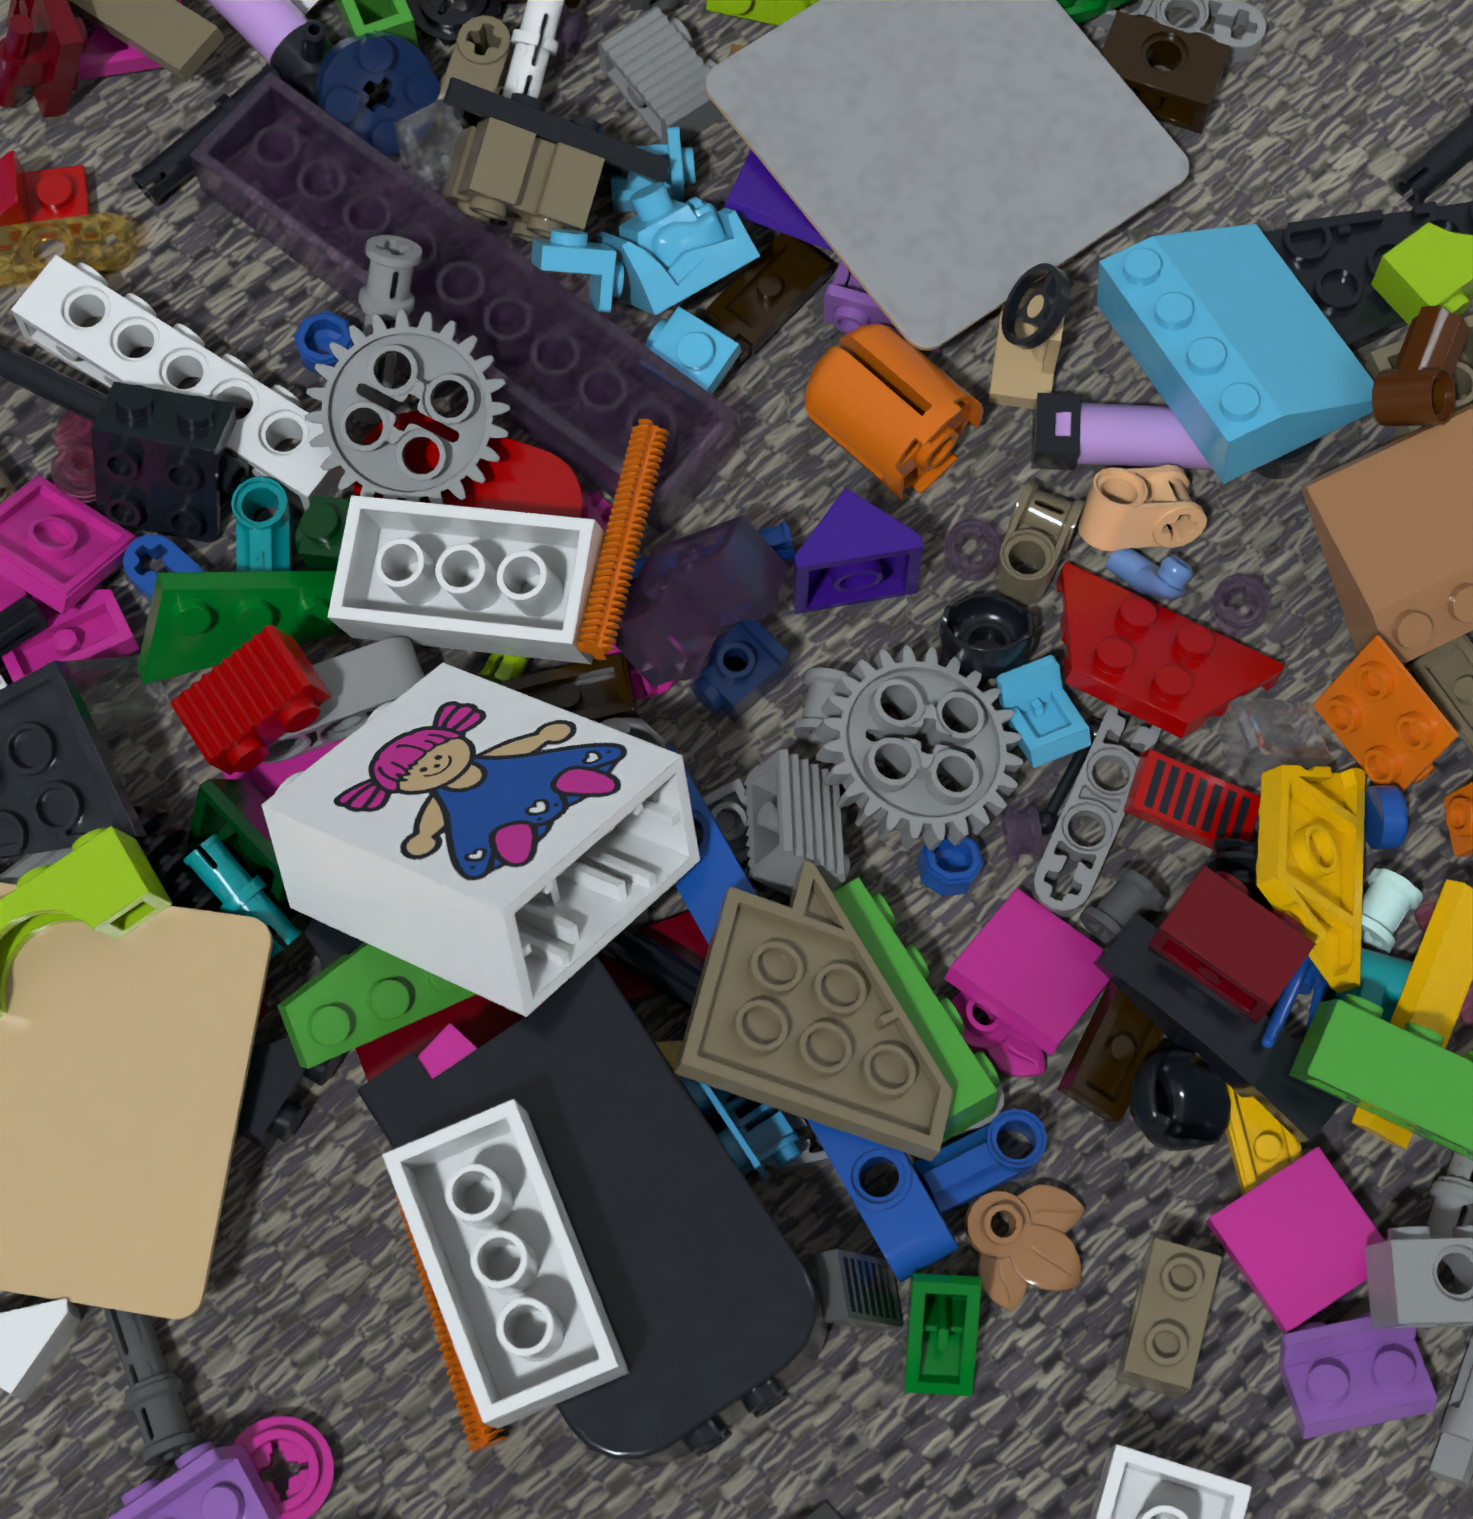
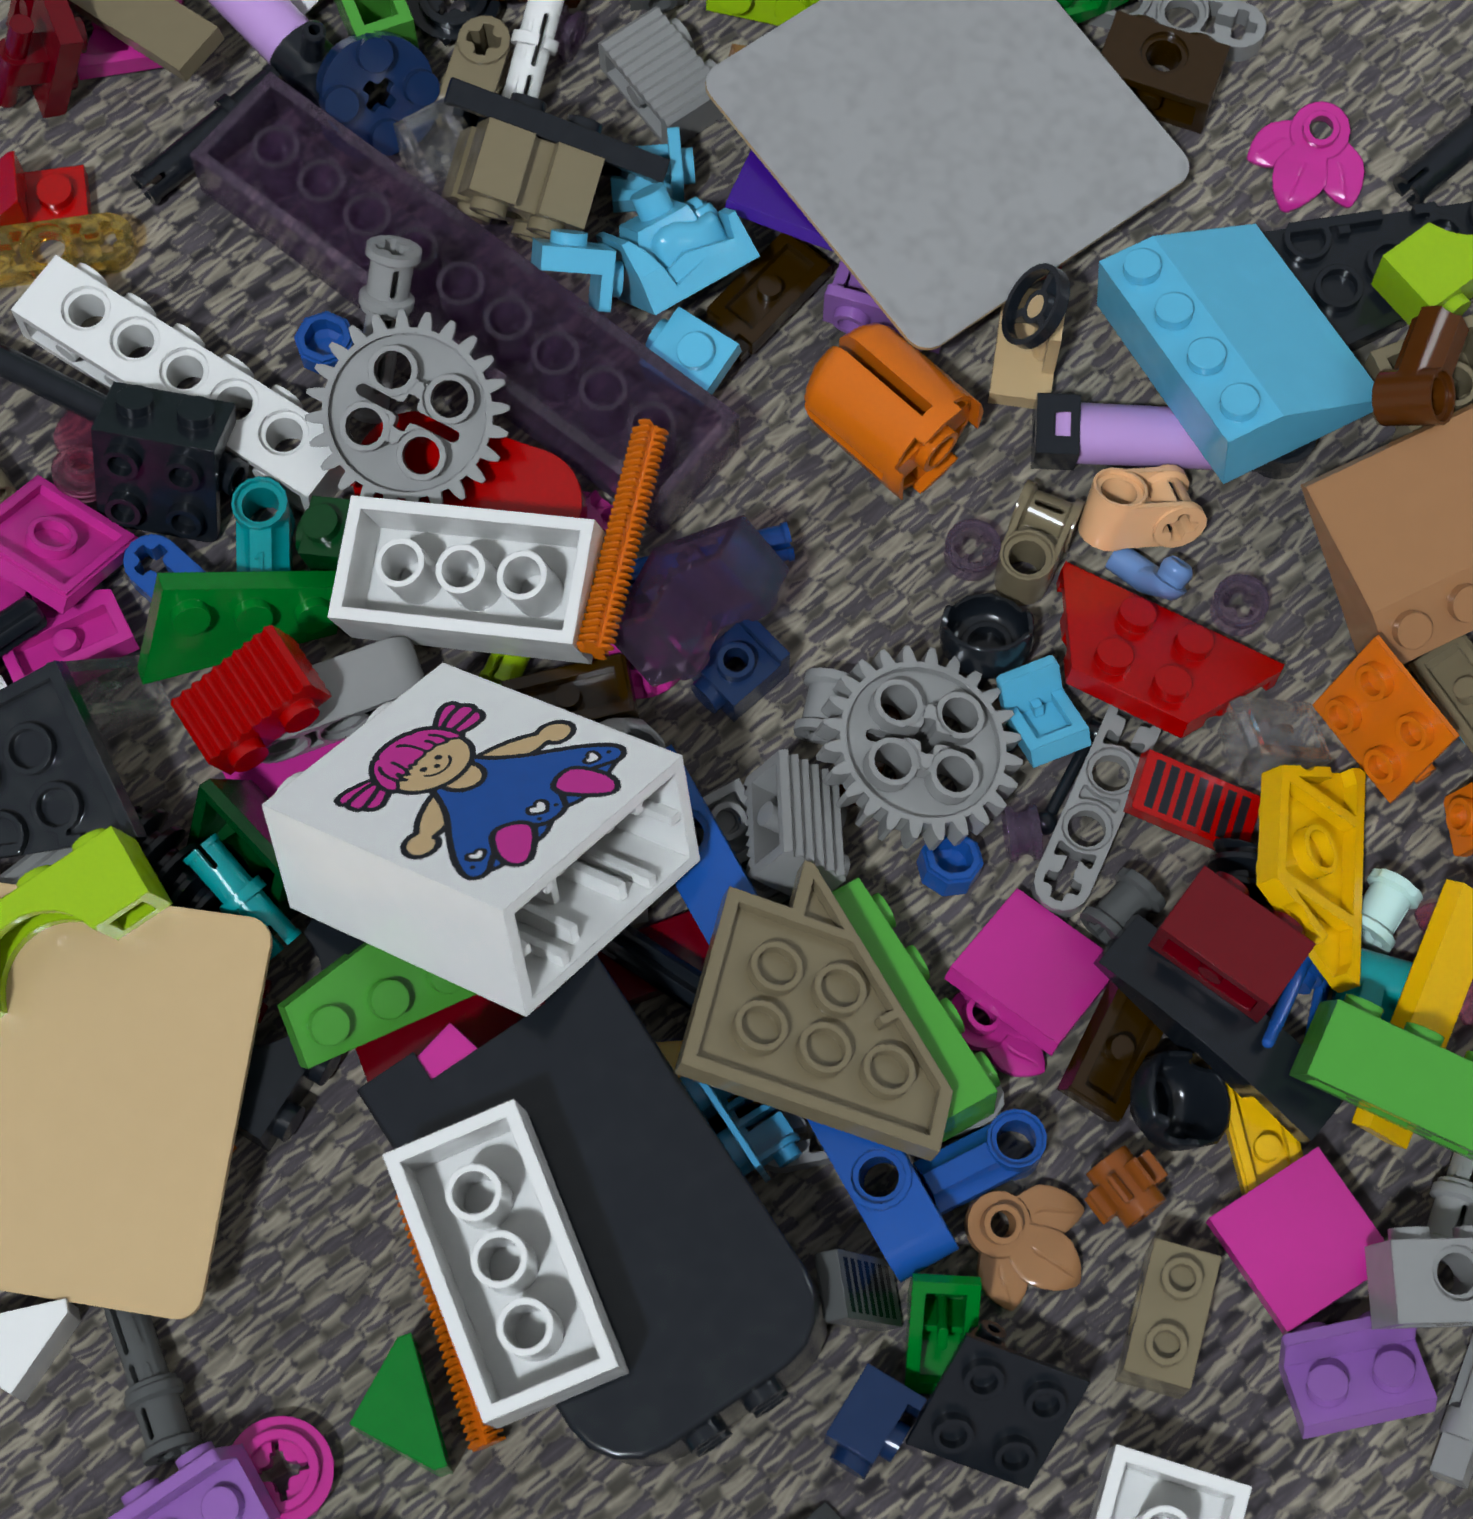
(401, 1410): none -> green slope
(855, 558): dark purple slope -> none
(871, 1422): none -> dark blue brick
(997, 1408): none -> black hinge
(1126, 1187): none -> dark orange gear
(1309, 164): none -> dark pink plate
(1385, 817): blue tile -> none

